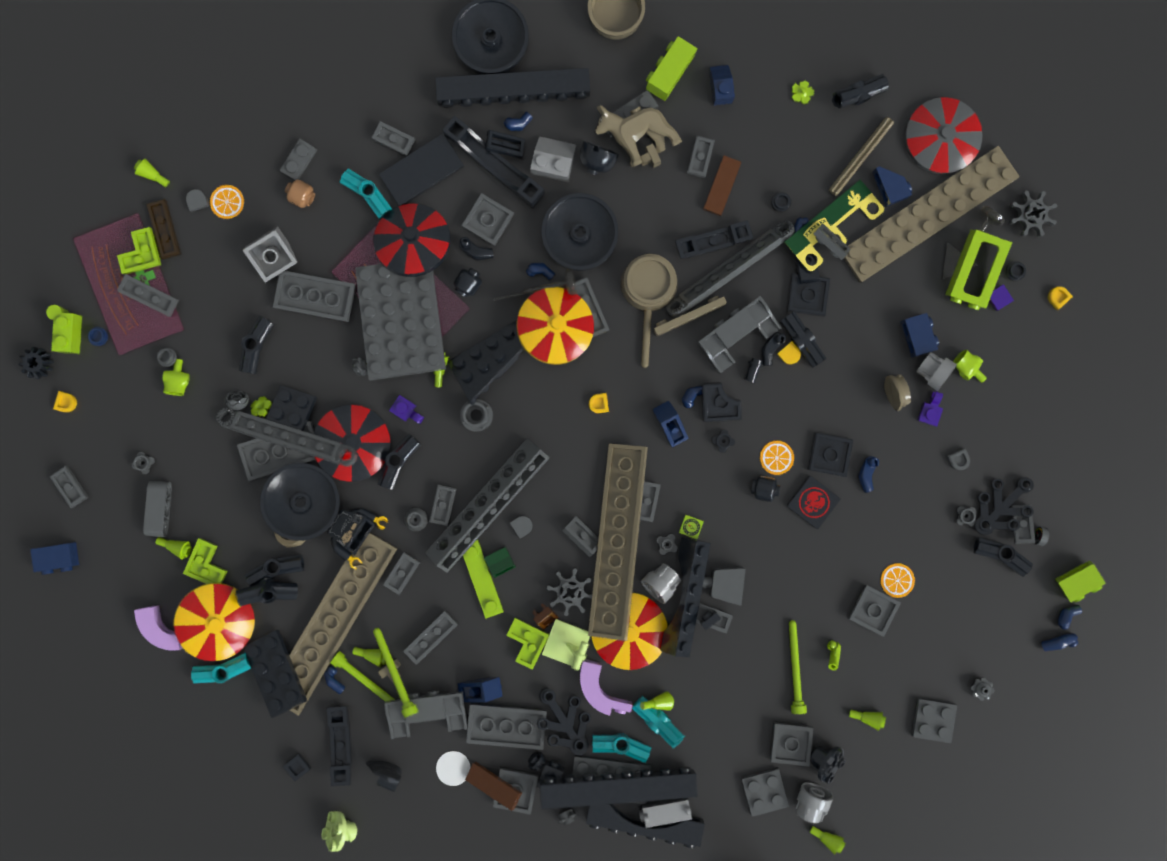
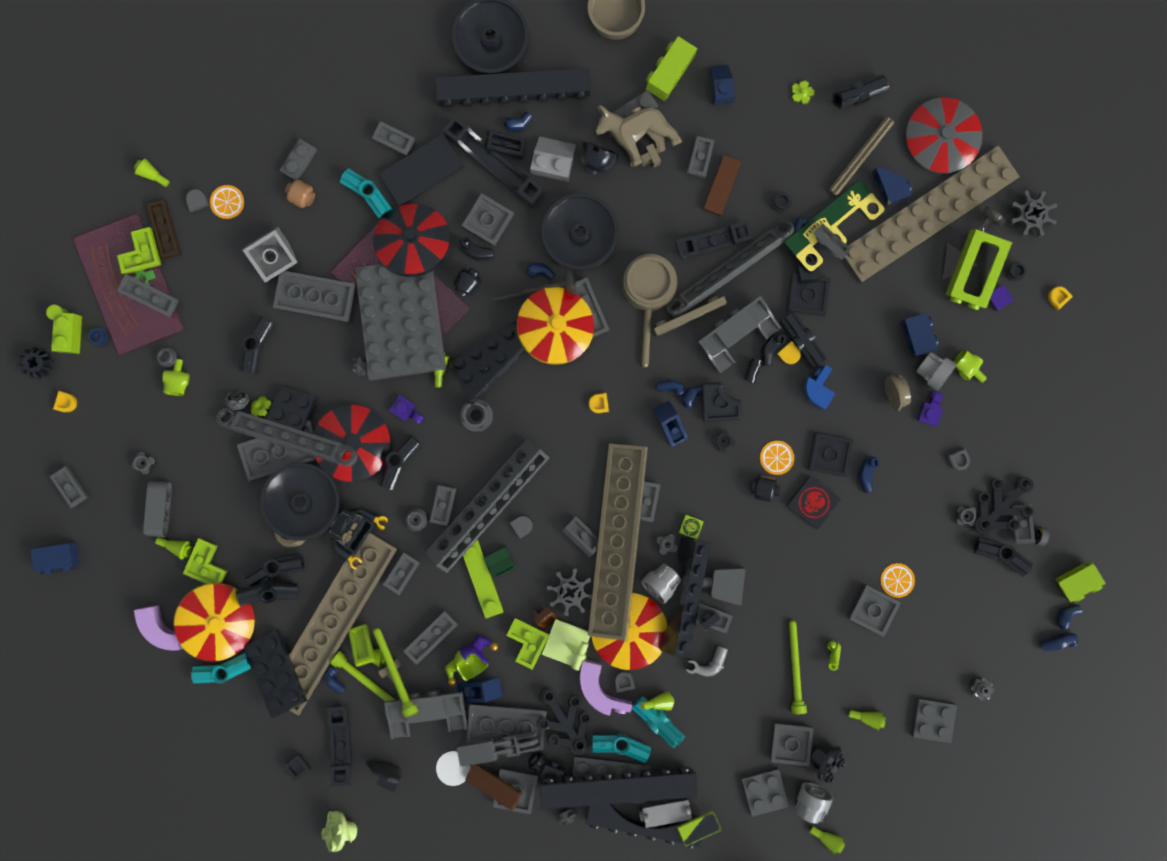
(361, 645): none -> lime tile
(469, 660): none -> piece
(486, 749): none -> dark grey arm
(624, 681): none -> dark grey tile
(671, 385): none -> dark blue arm
(699, 828): none -> black tile
(714, 666): none -> light grey piece
(815, 391): none -> blue brick

